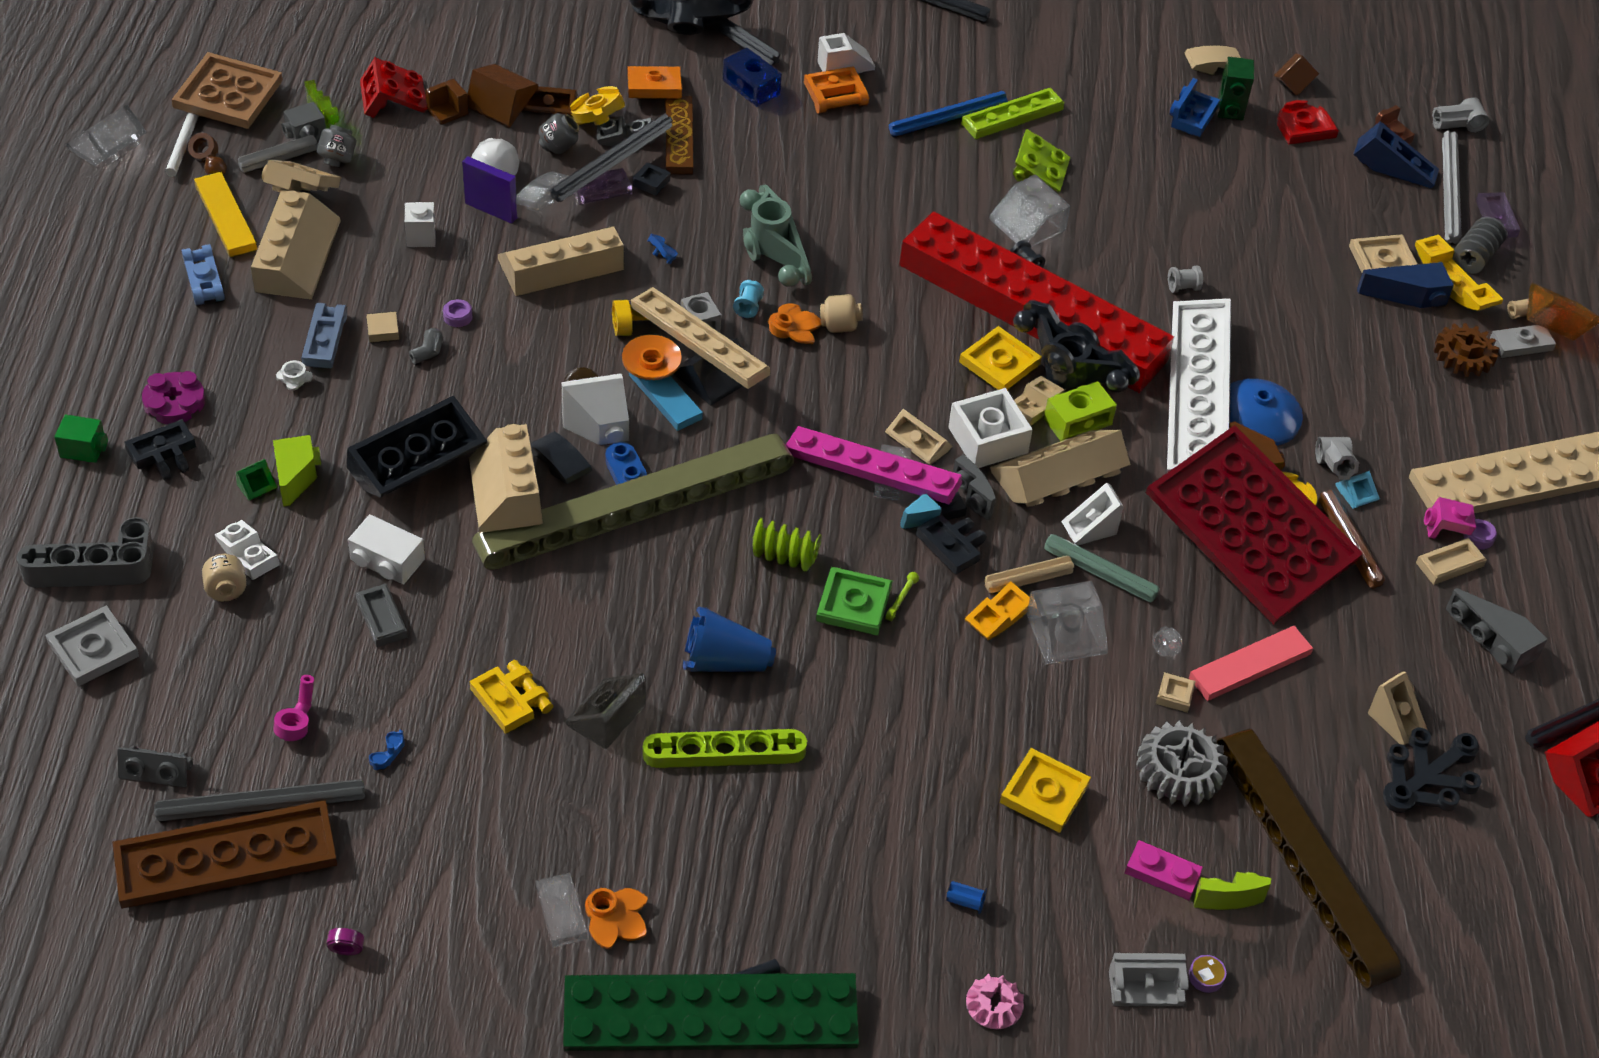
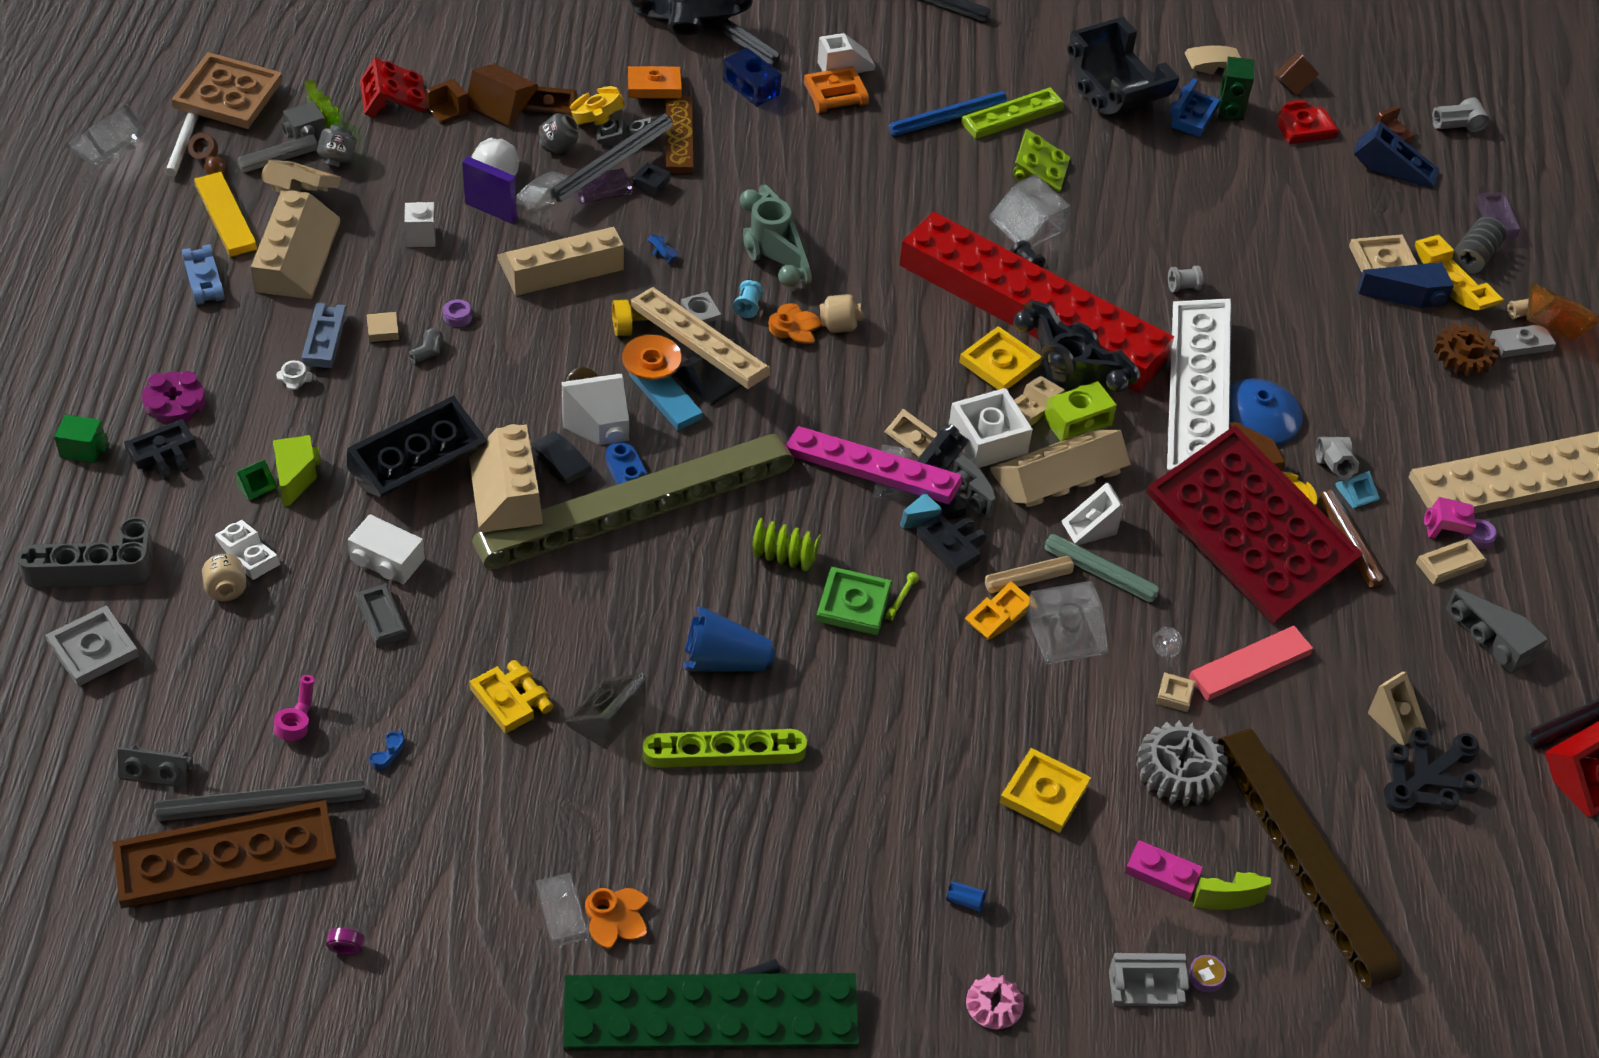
(944, 447): none -> black hinge
(1111, 72): none -> black cylinder
(1451, 185): light grey axle -> none

